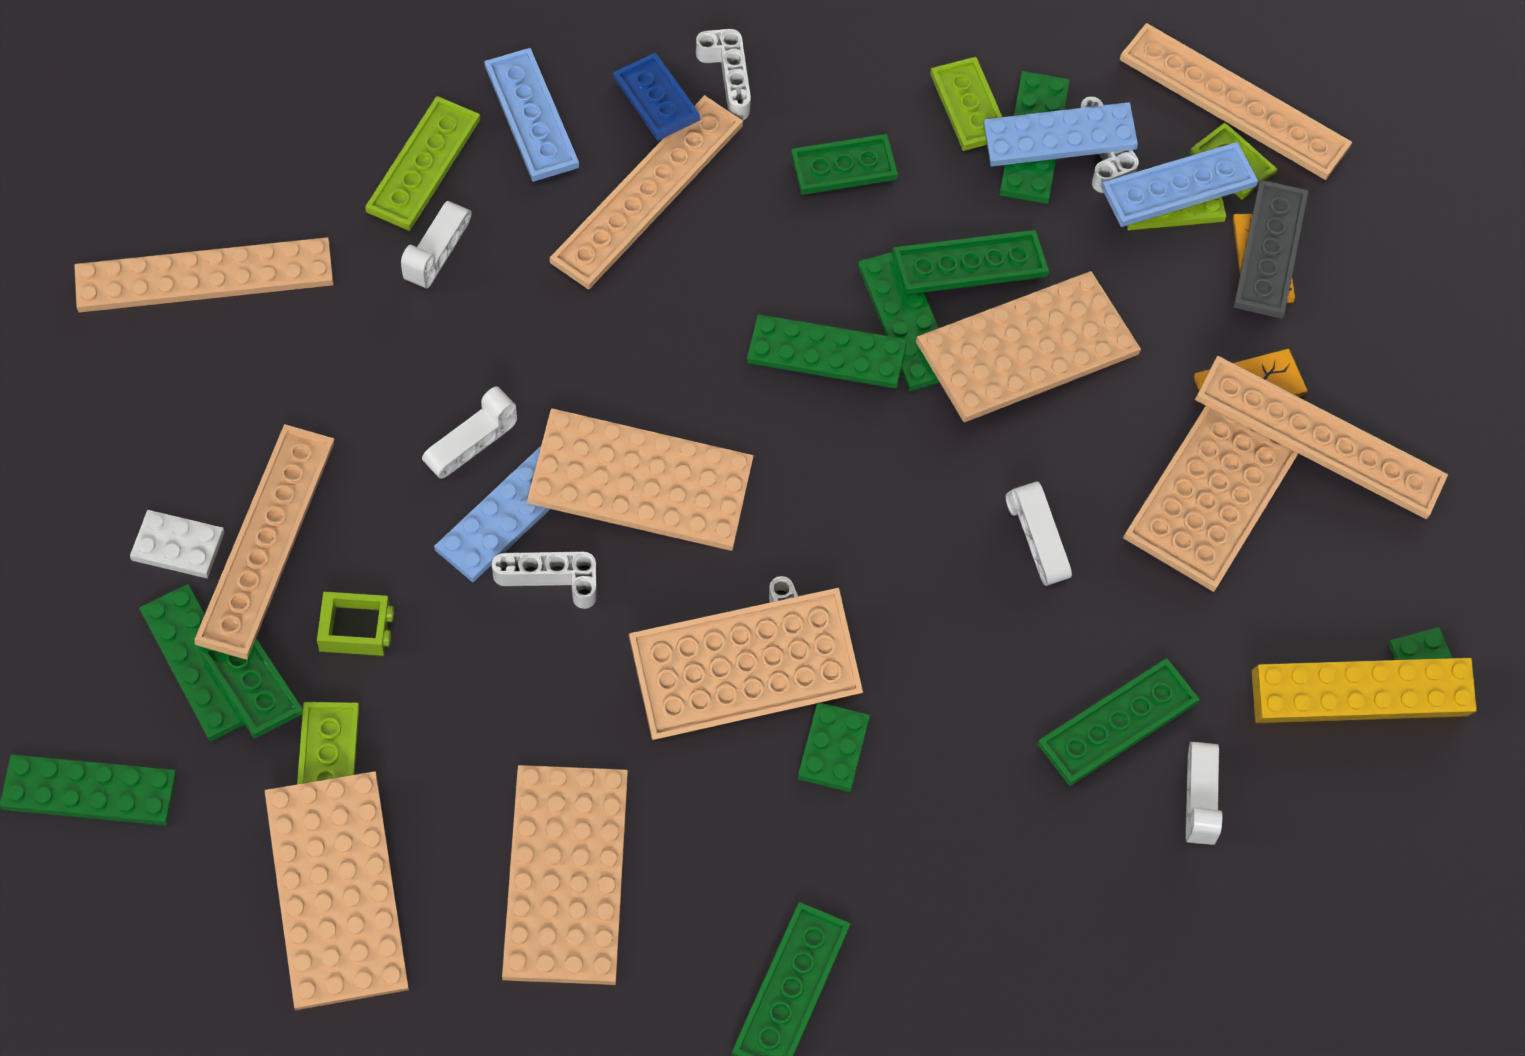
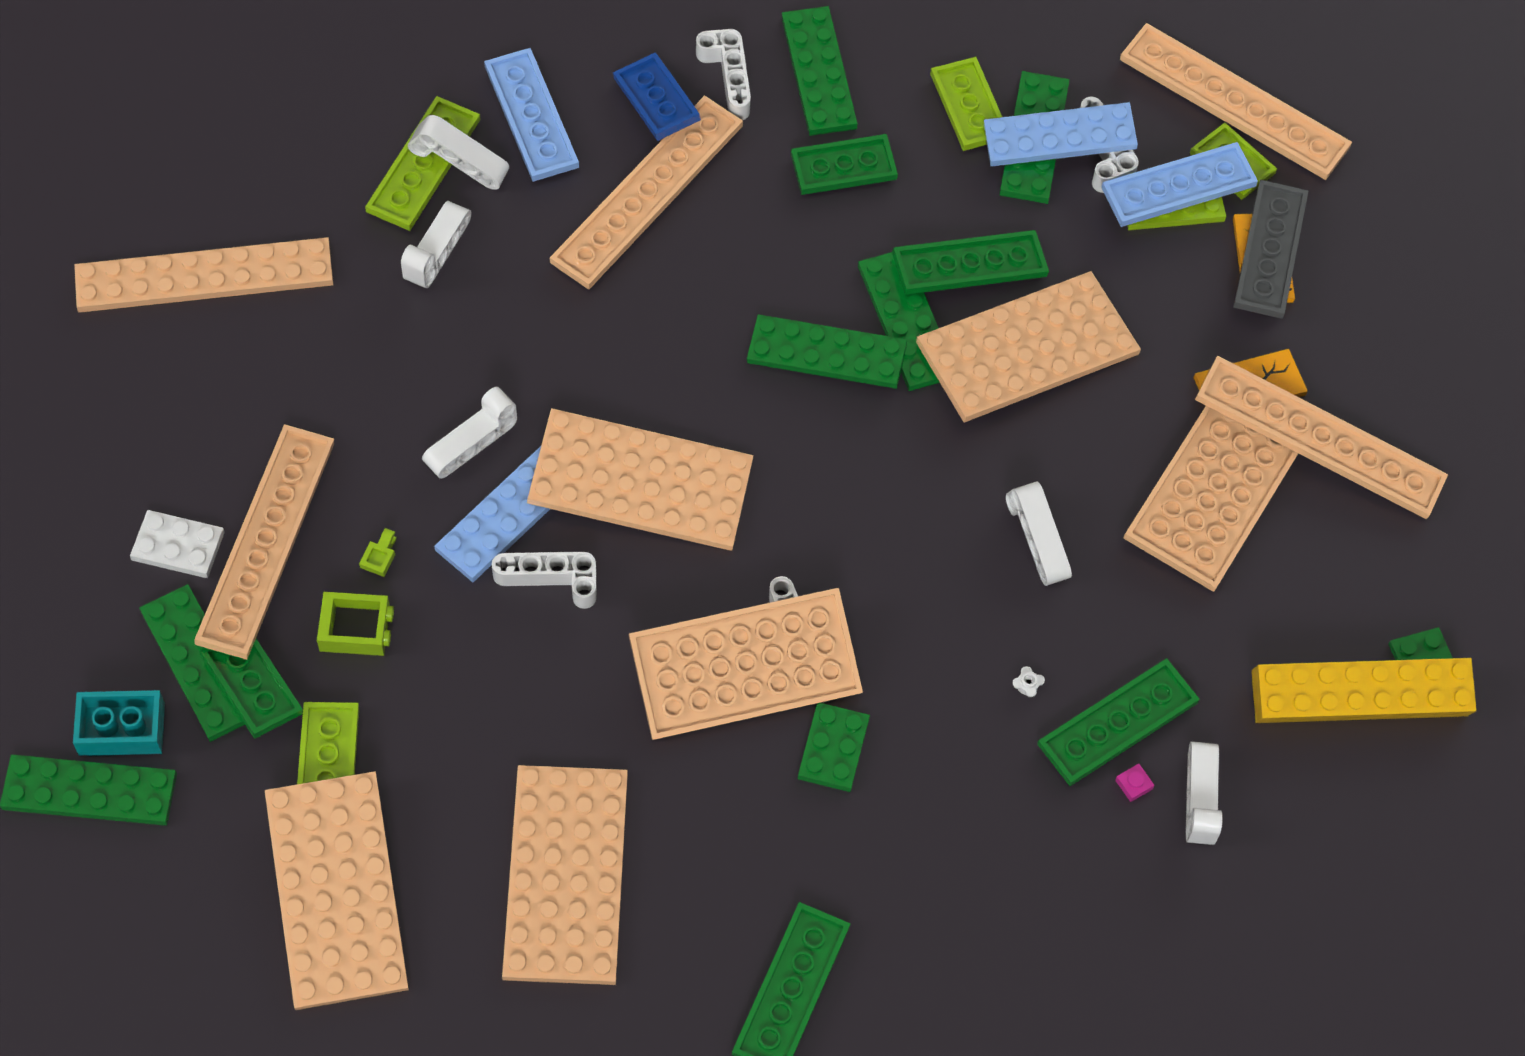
(119, 723): none -> teal brick
(379, 556): none -> lime plate
(458, 149): none -> white beam
(819, 71): none -> green plate
(1025, 688): none -> white plate
(1134, 782): none -> dark pink plate

